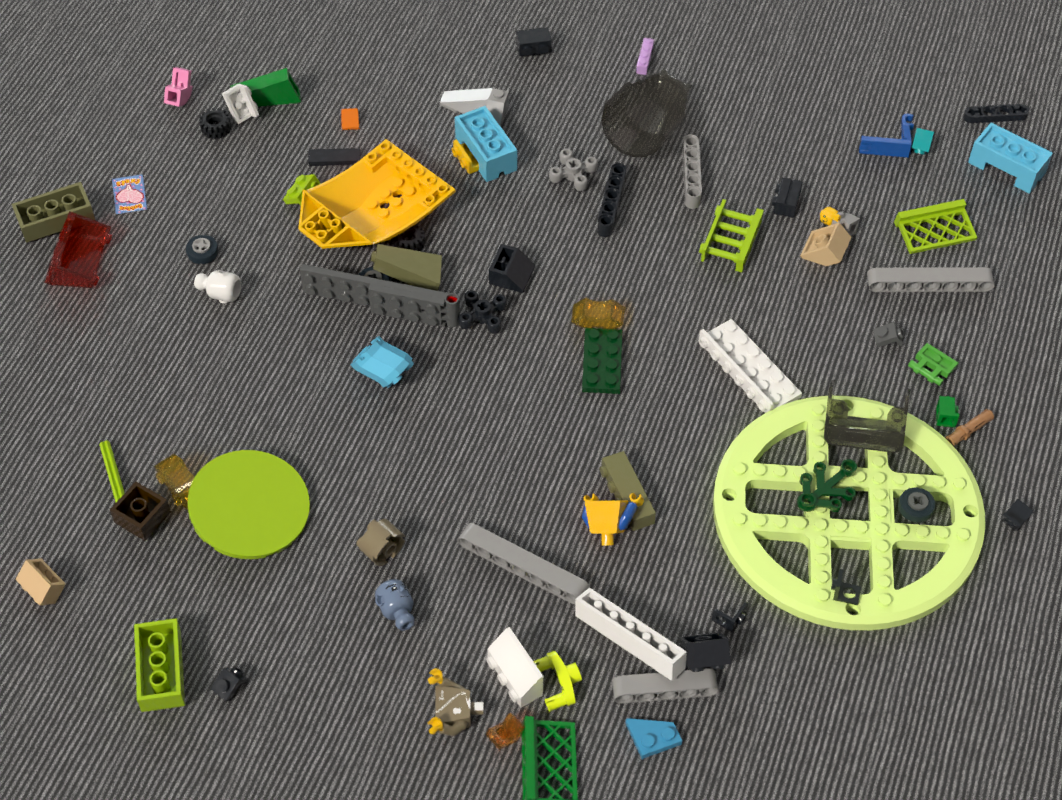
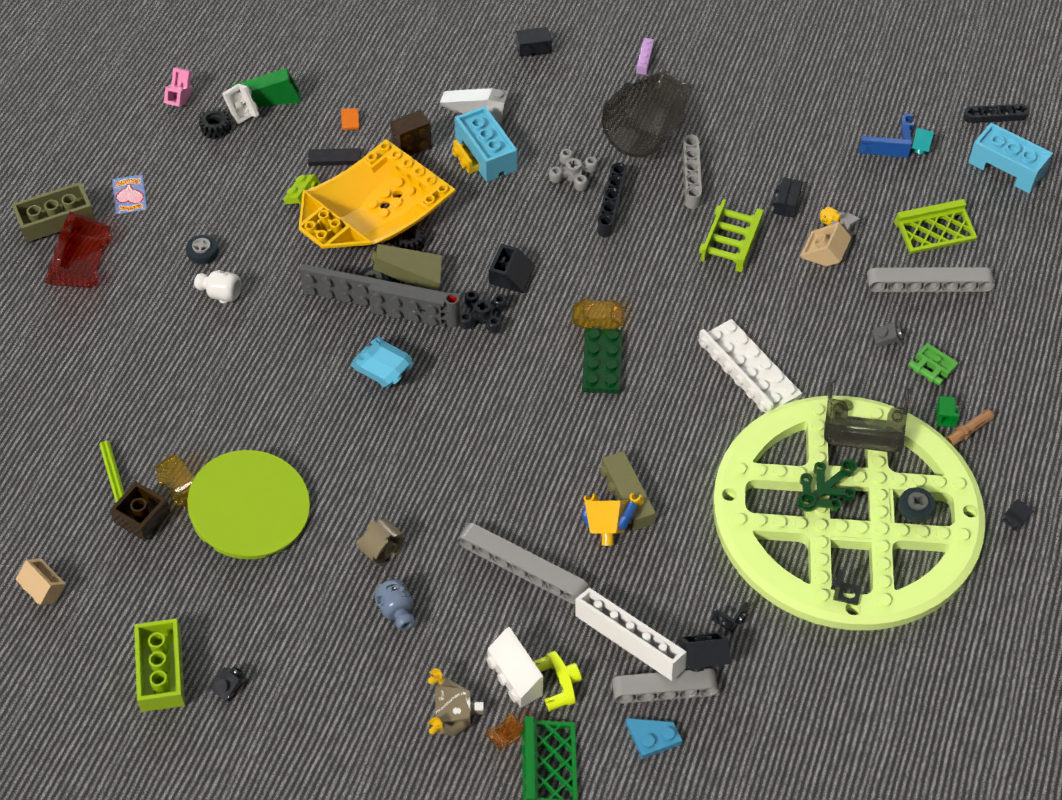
(411, 133): none -> dark brown brick

